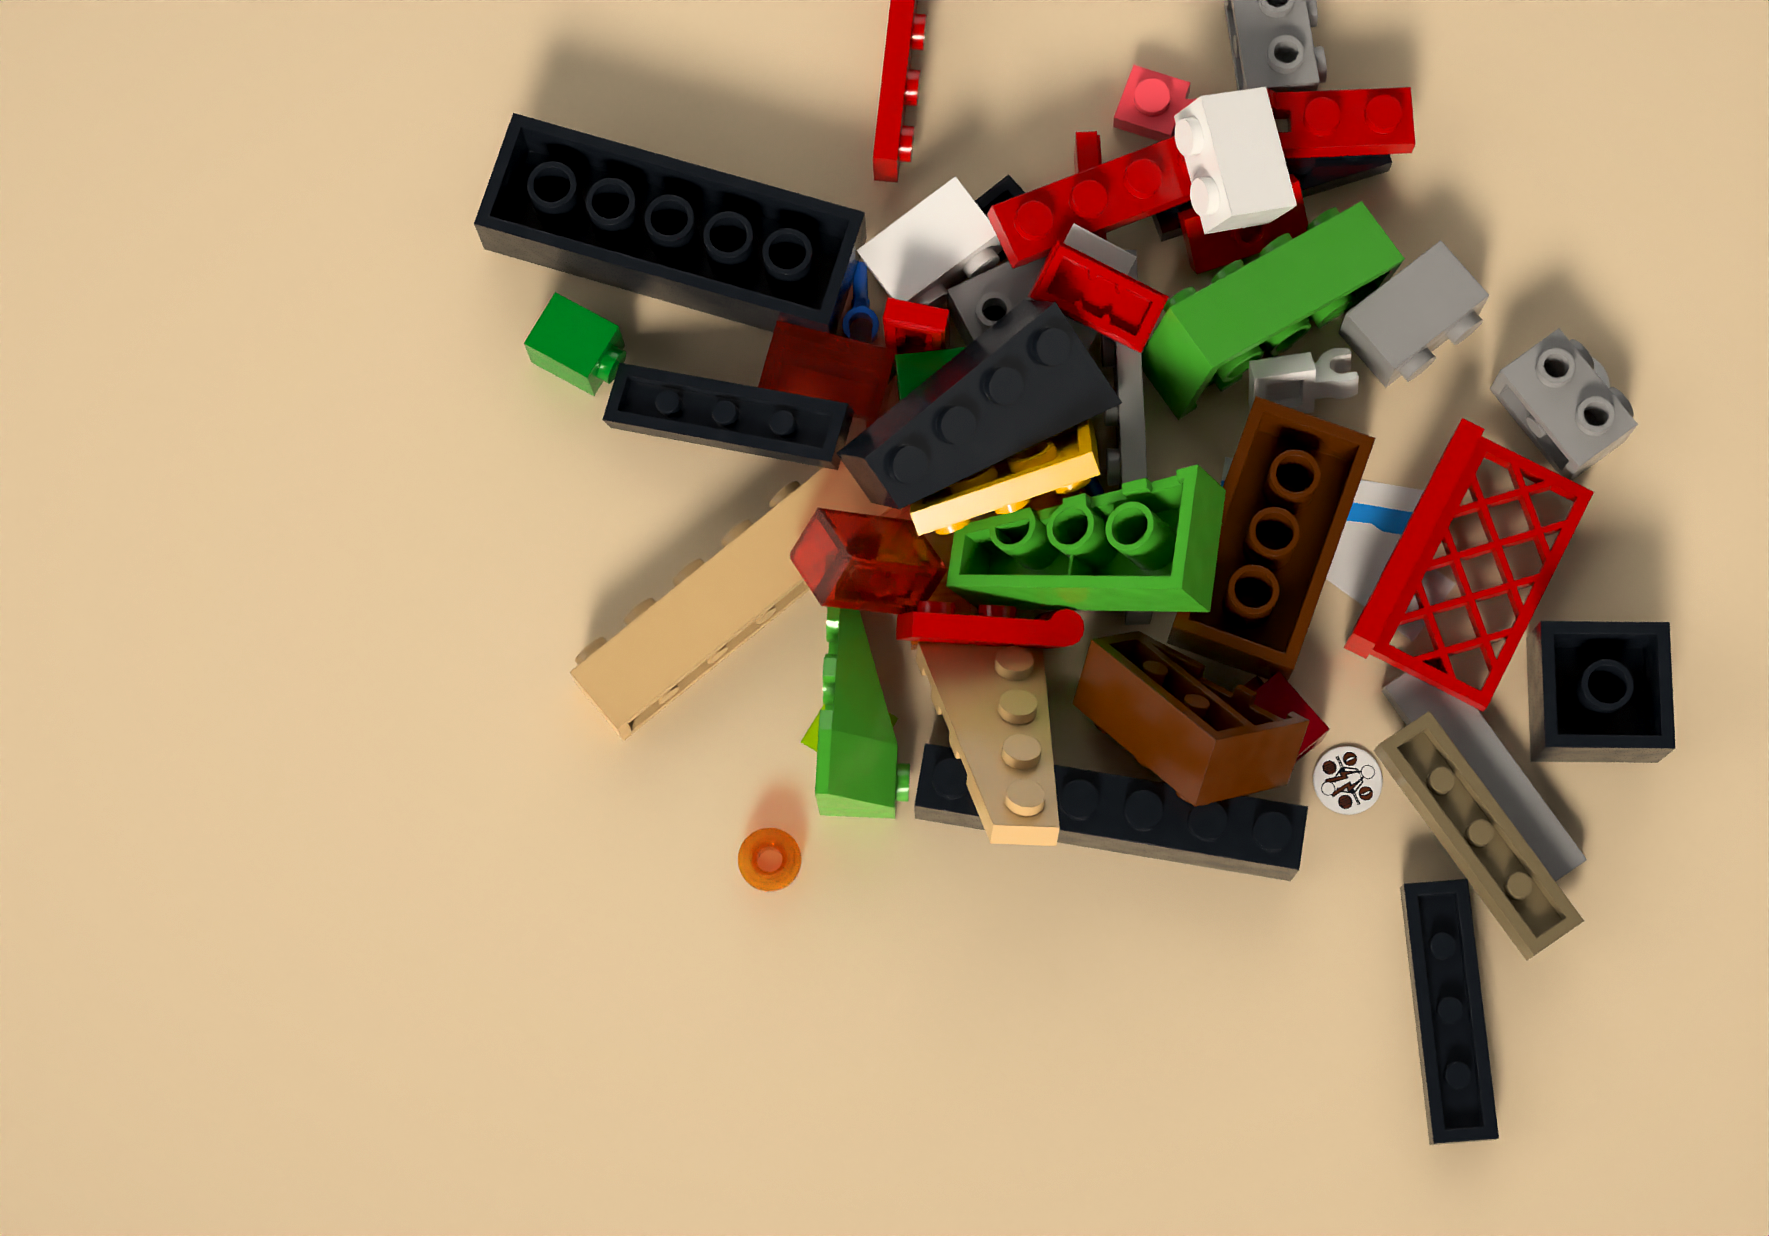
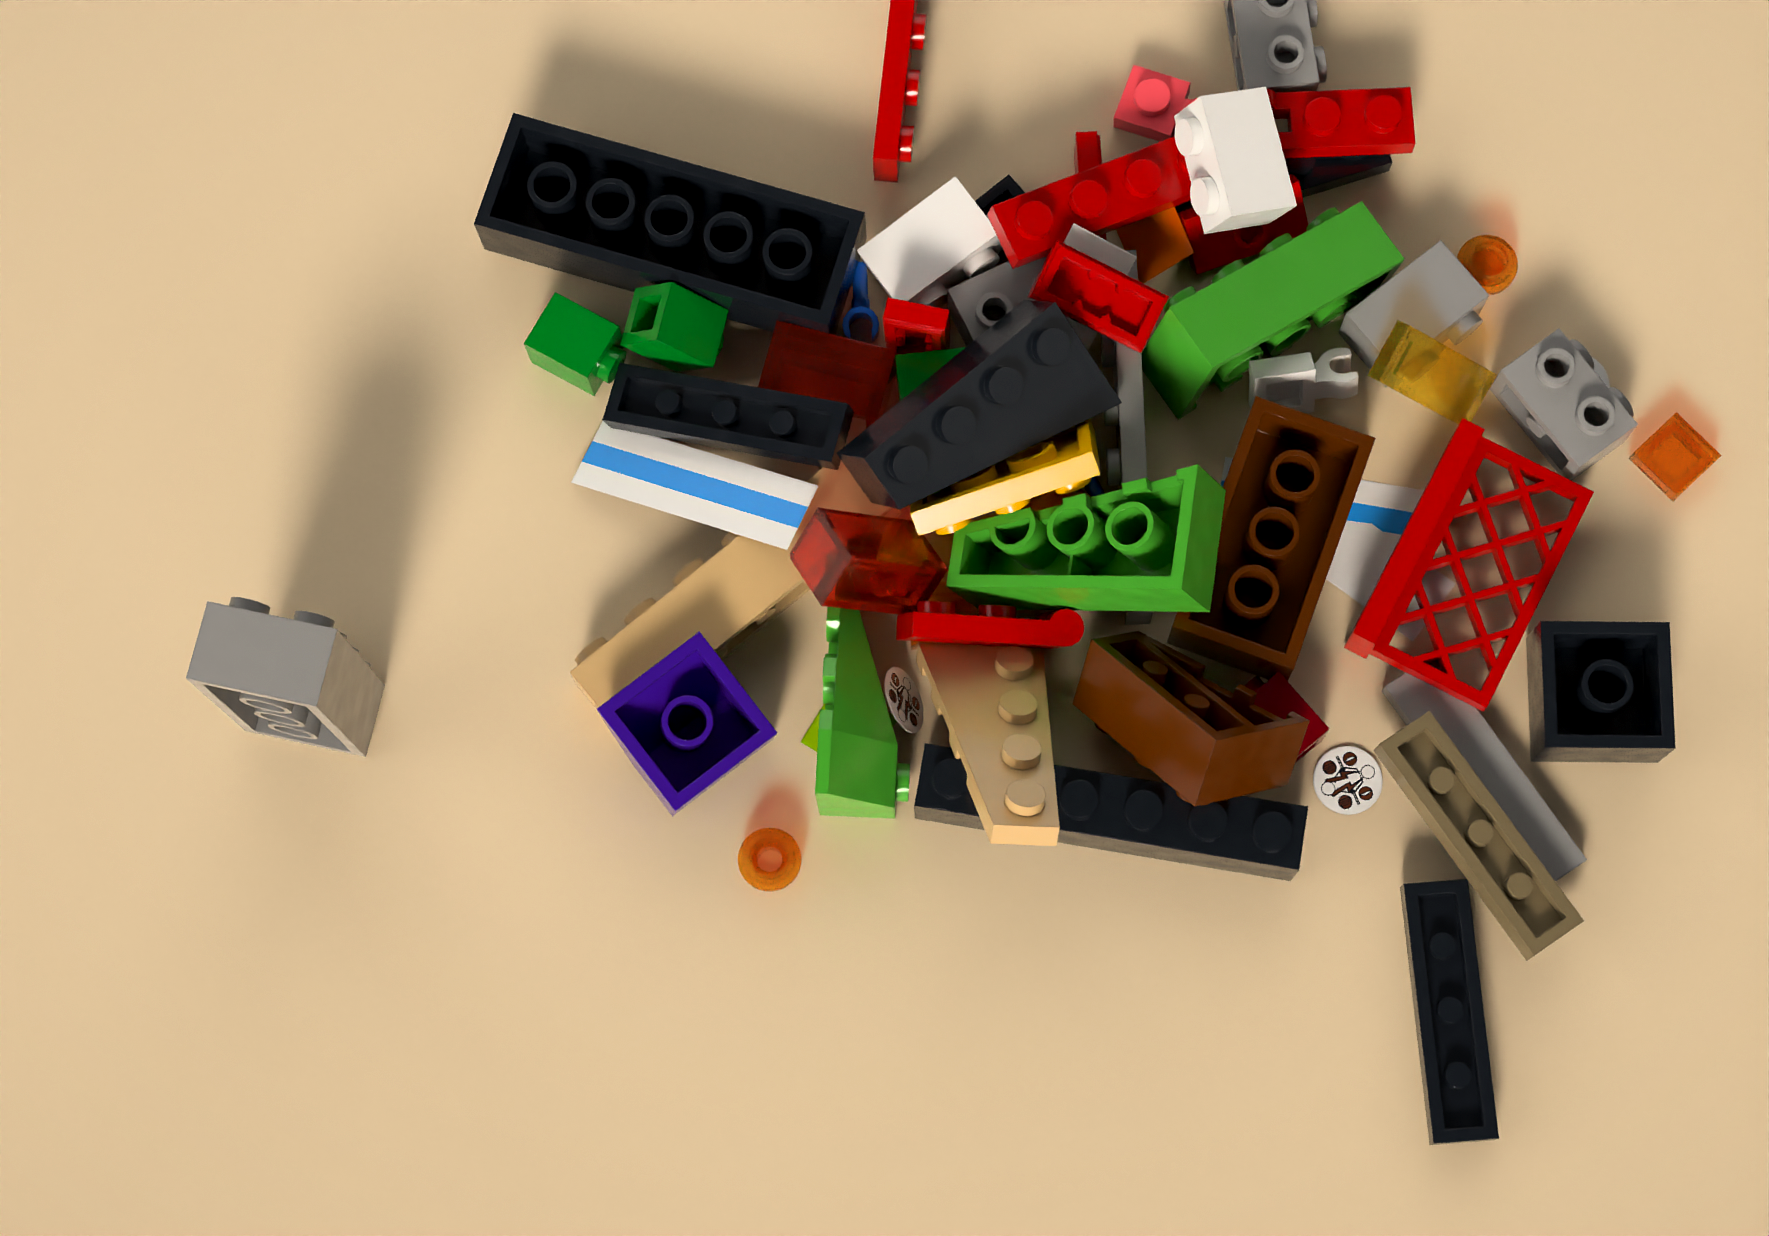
(286, 676): none -> light grey brick
(674, 327): none -> green brick
(686, 723): none -> dark purple slope
(696, 485): none -> white sticker
(903, 699): none -> white sticker
(1157, 241): none -> orange sticker
(1431, 374): none -> clear yellow tile
(1489, 262): none -> clear orange plate
(1674, 456): none -> clear orange tile

